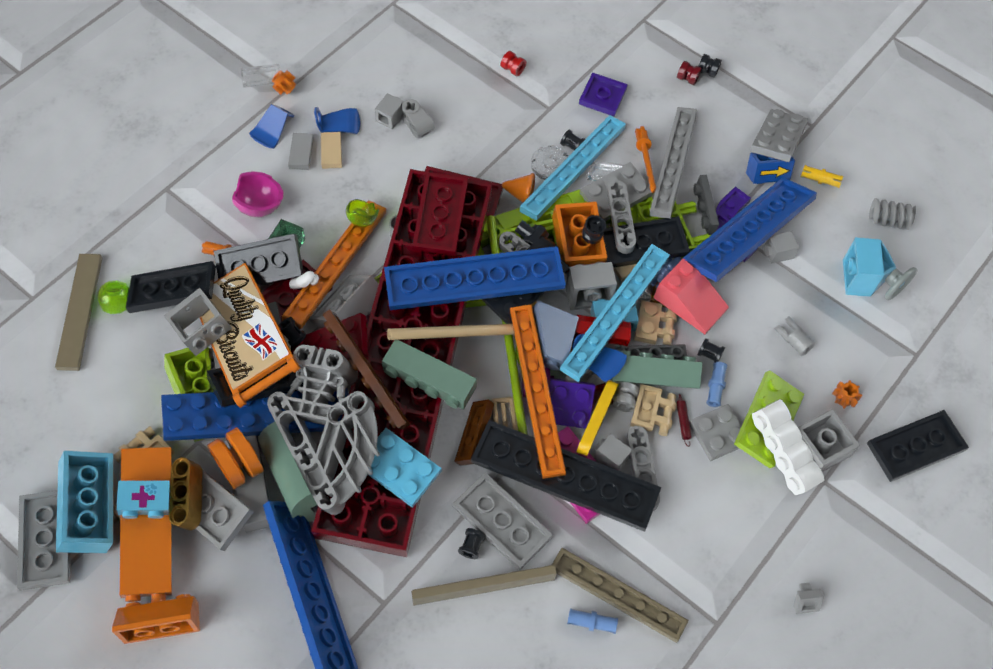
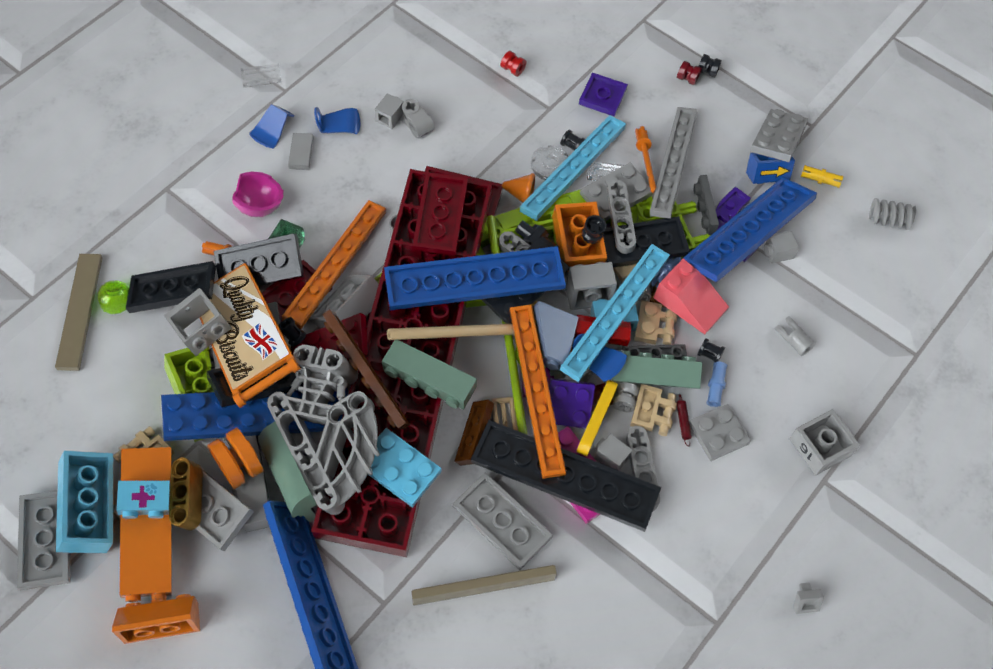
(283, 82): orange gear -> none
(304, 280): white arm -> none
(331, 150): tan tile -> none
(361, 213): clear neon green hair -> none
(471, 543): black bush -> none
(592, 621): medium blue pin -> none
(620, 595): dark tan tile -> none
(770, 390): lime plate -> none
(789, 449): white brick -> none
(847, 394): orange gear -> none
(869, 266): medium azure piece -> none
(917, 445): black plate -> none

